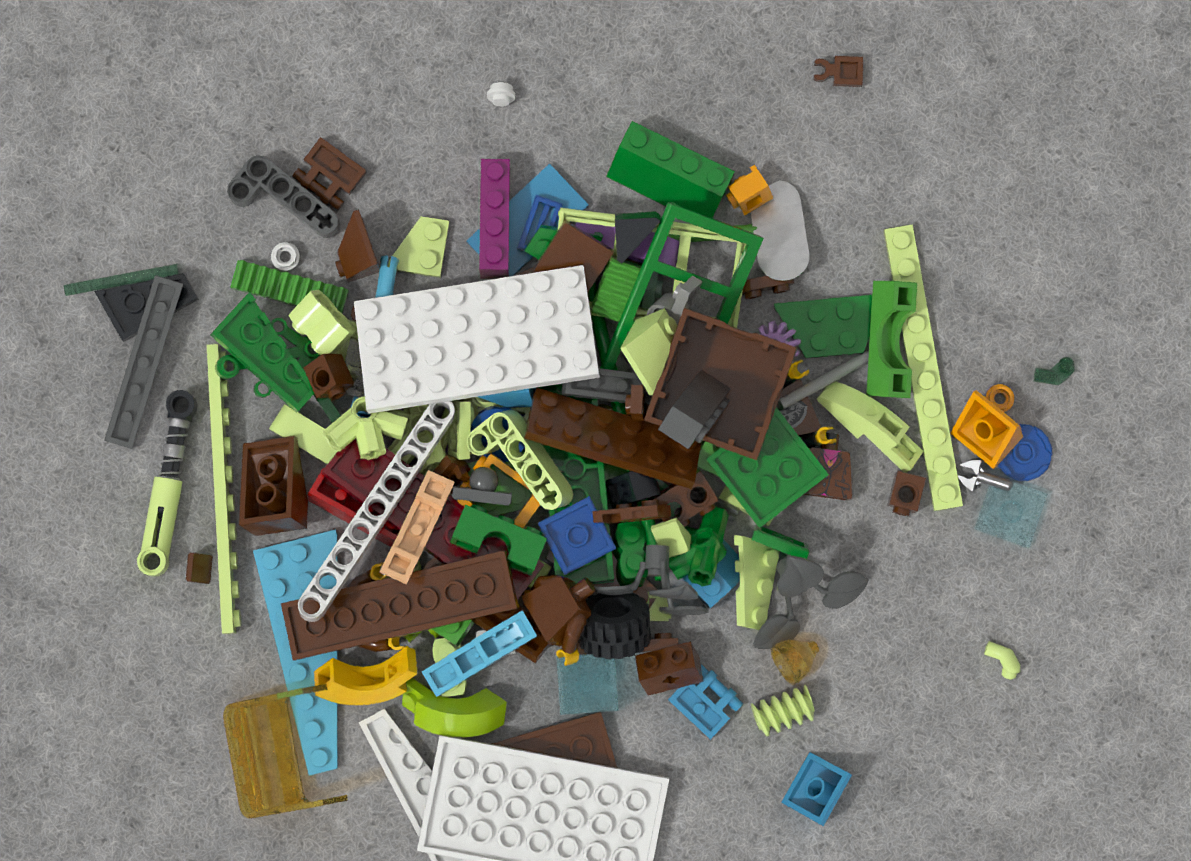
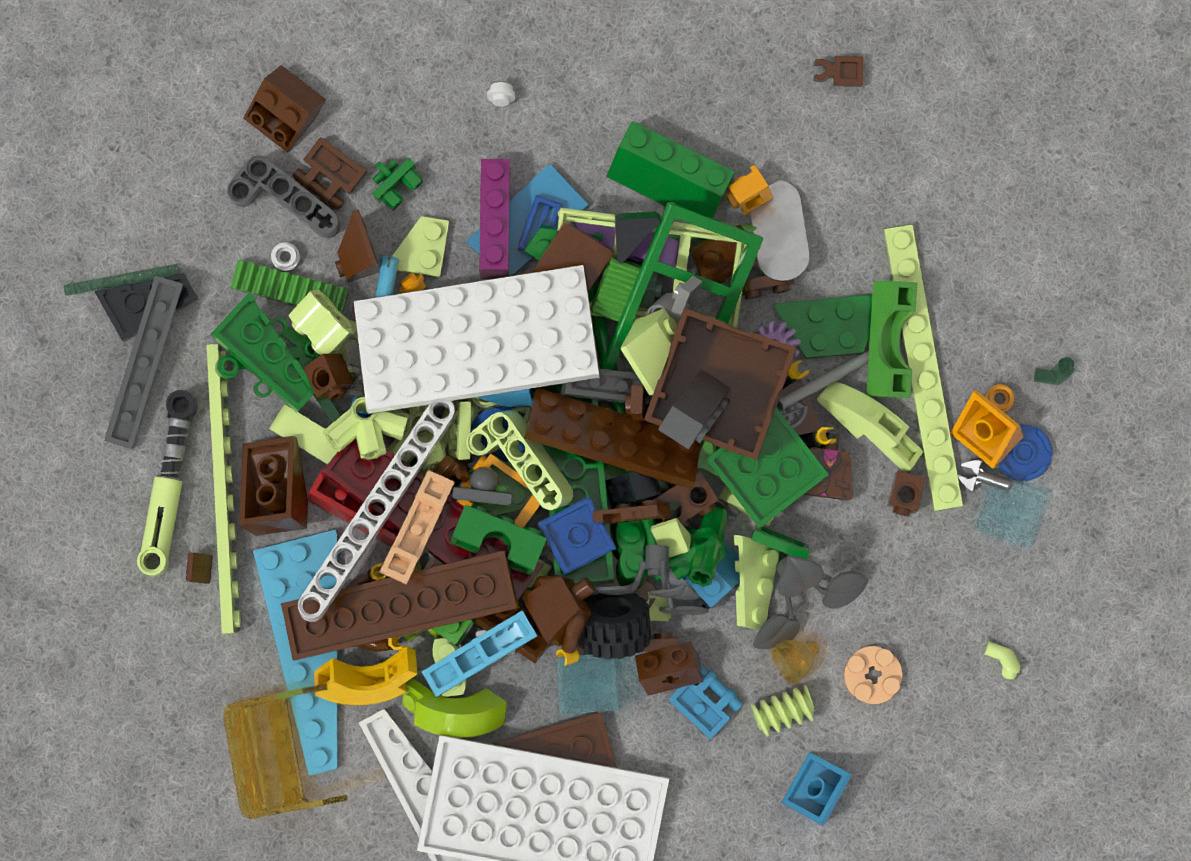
(284, 108): none -> reddish brown slope
(386, 191): none -> green hips
(412, 283): none -> light orange plate
(715, 258): none -> reddish brown bracket
(887, 683): none -> light nougat plate

